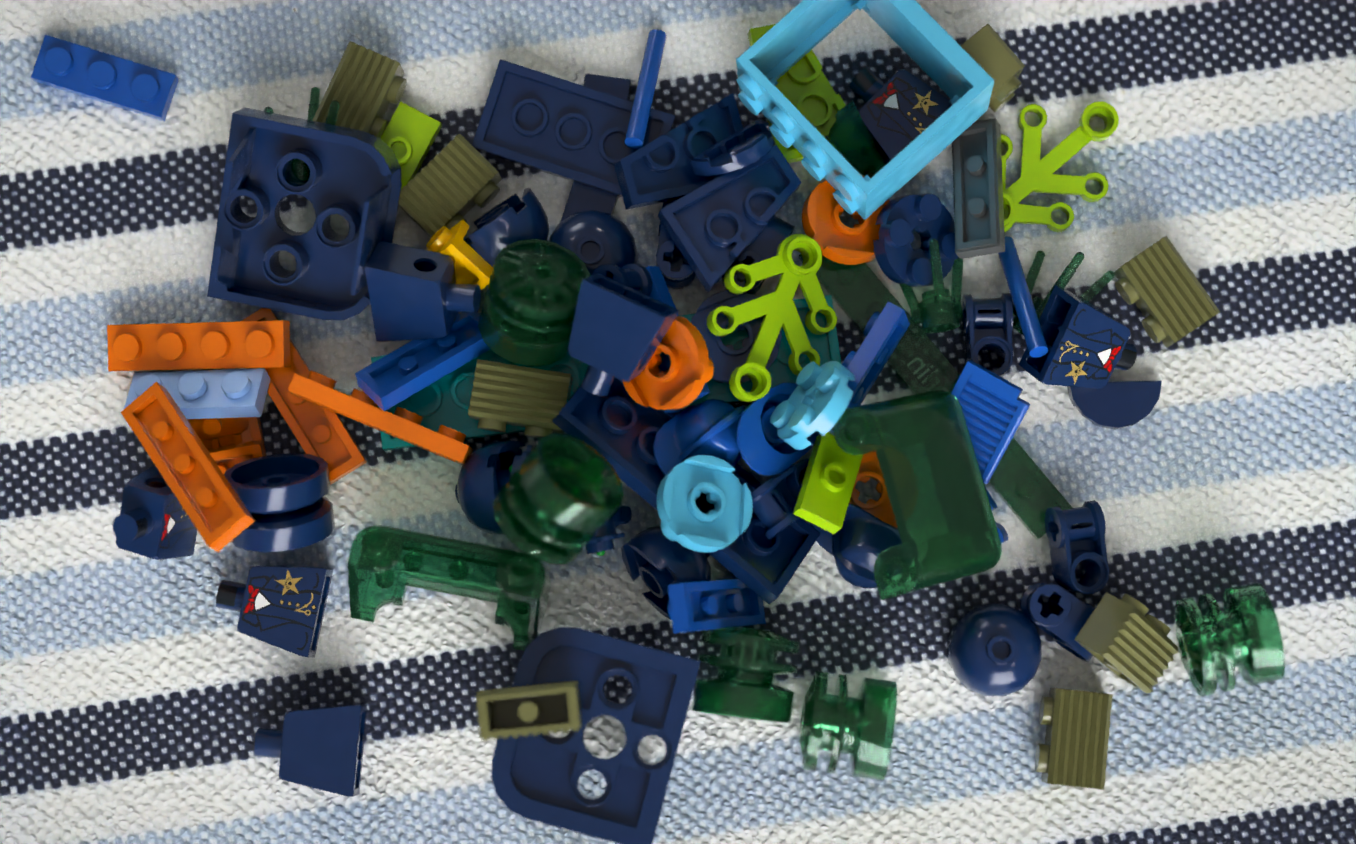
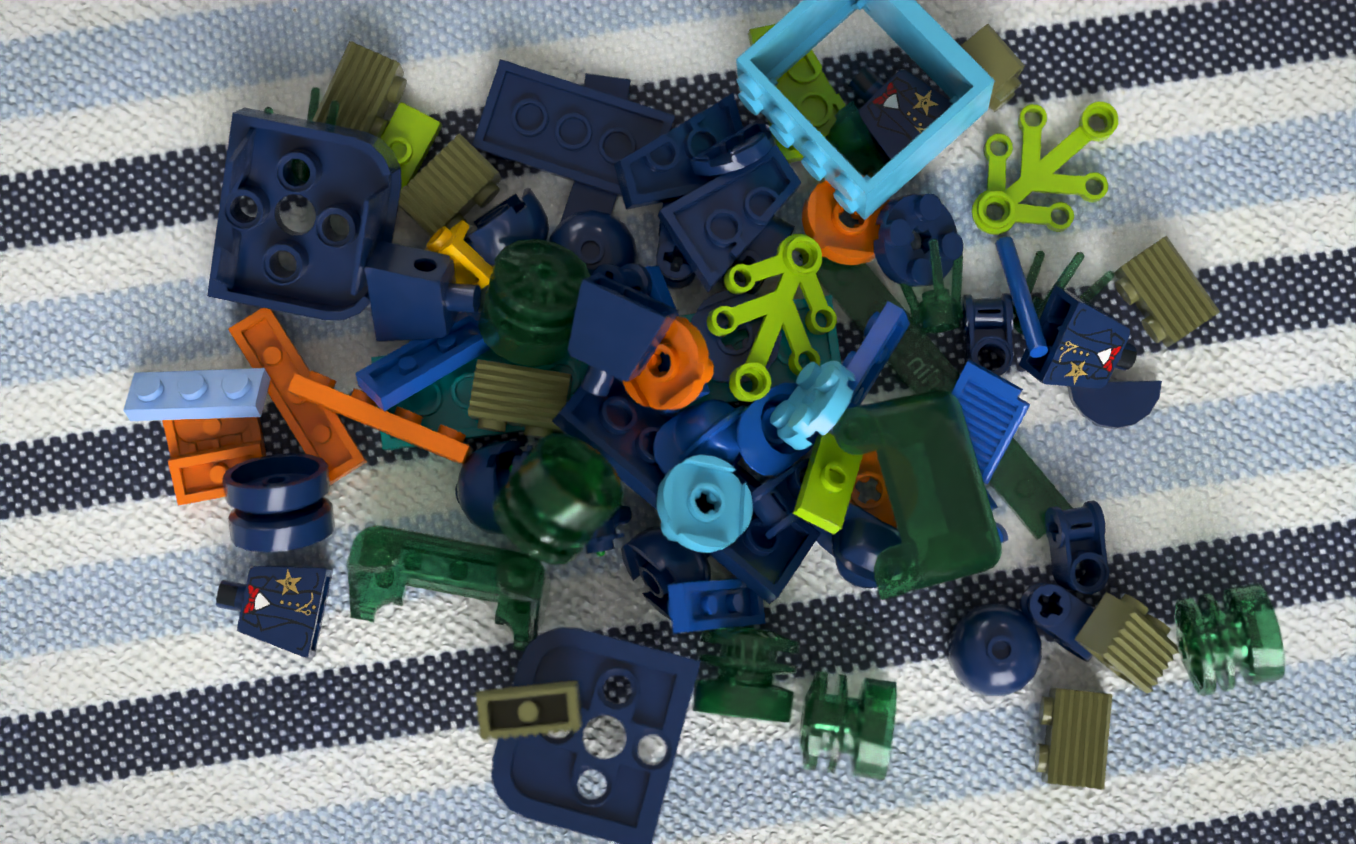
(105, 78): blue plate -> none
(153, 519): dark blue torso -> none
(187, 467): orange plate -> none
(199, 345): orange plate -> none
(318, 747): dark blue torso -> none
(645, 89): blue bar -> none
(978, 190): dark grey tile -> none

